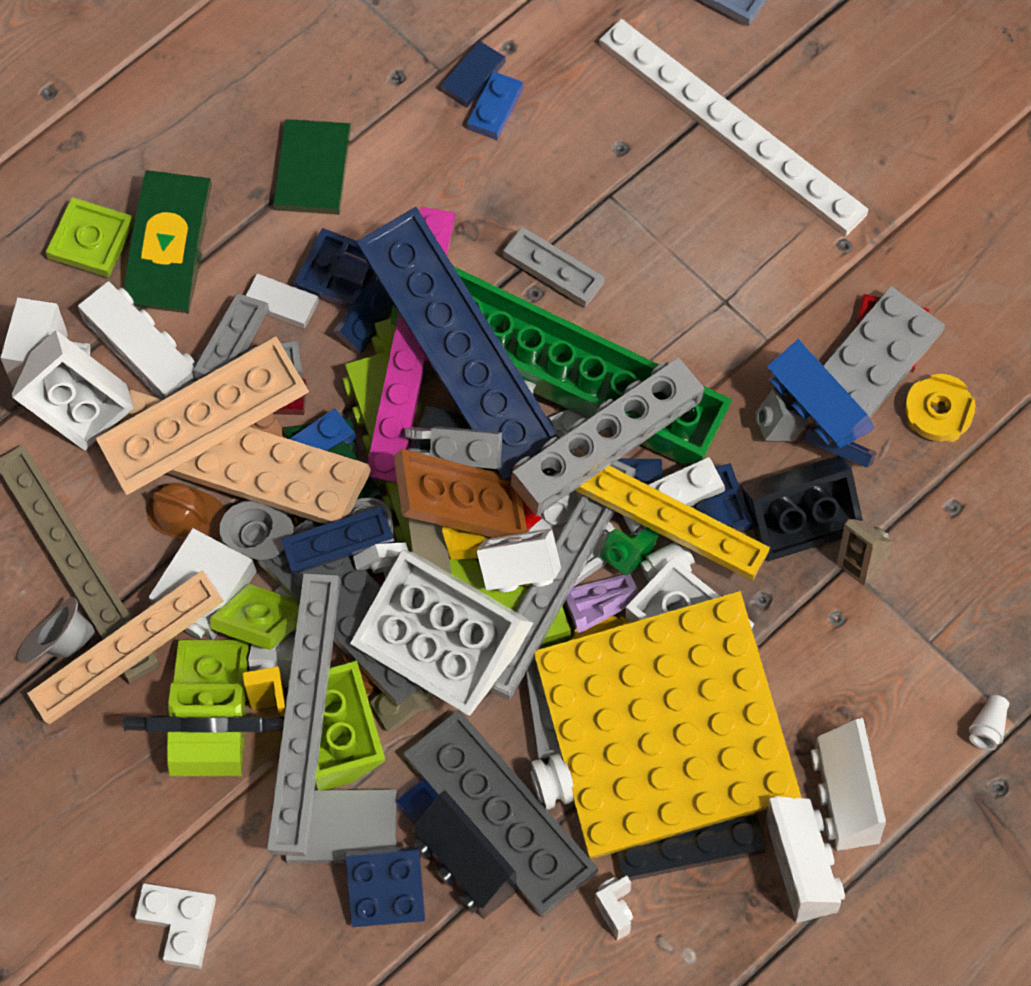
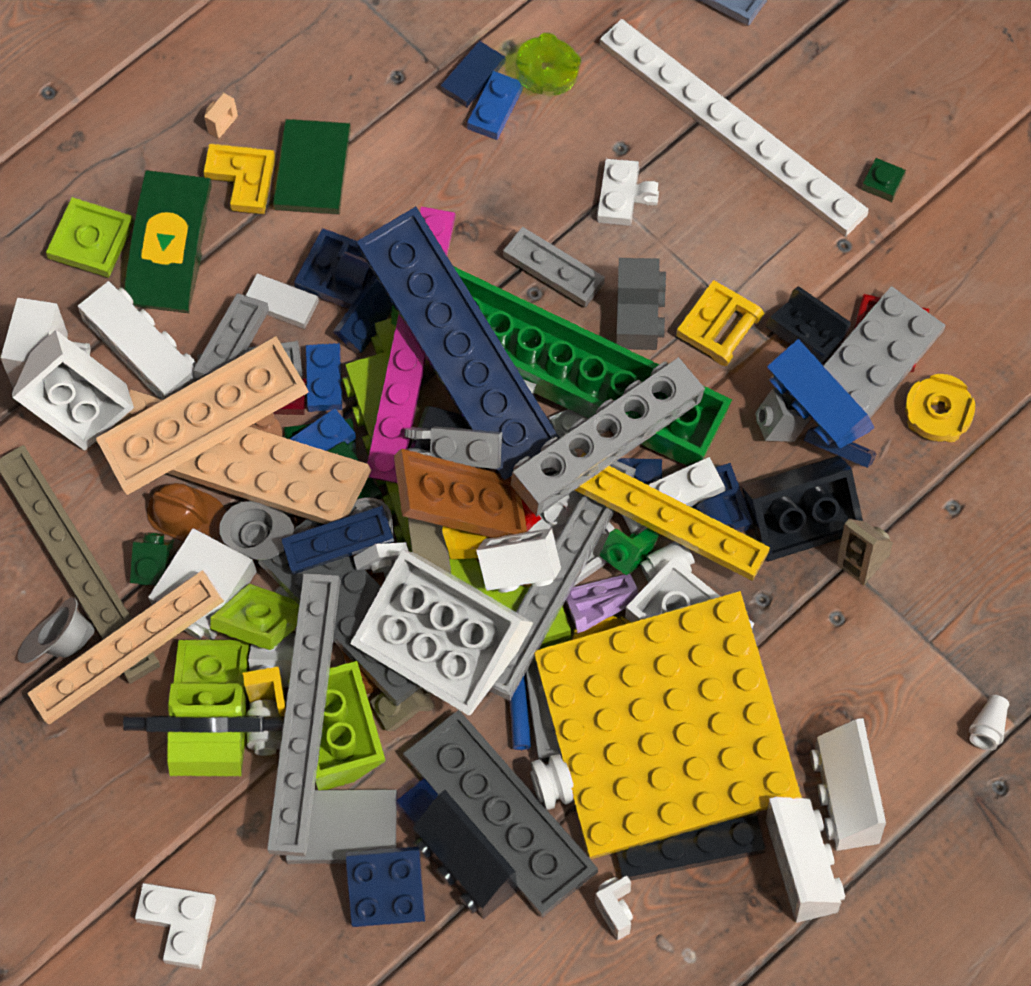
(149, 558): none -> dark green bracket
(220, 115): none -> light nougat plate
(250, 171): none -> yellow plate
(268, 741): none -> white brick
(324, 377): none -> blue plate
(520, 717): none -> blue piece
(549, 50): none -> clear neon green plate
(621, 191): none -> white plate
(639, 296): none -> dark grey brick
(710, 317): none -> yellow plate
(810, 322): none -> black bracket
(883, 180): none -> dark green plate

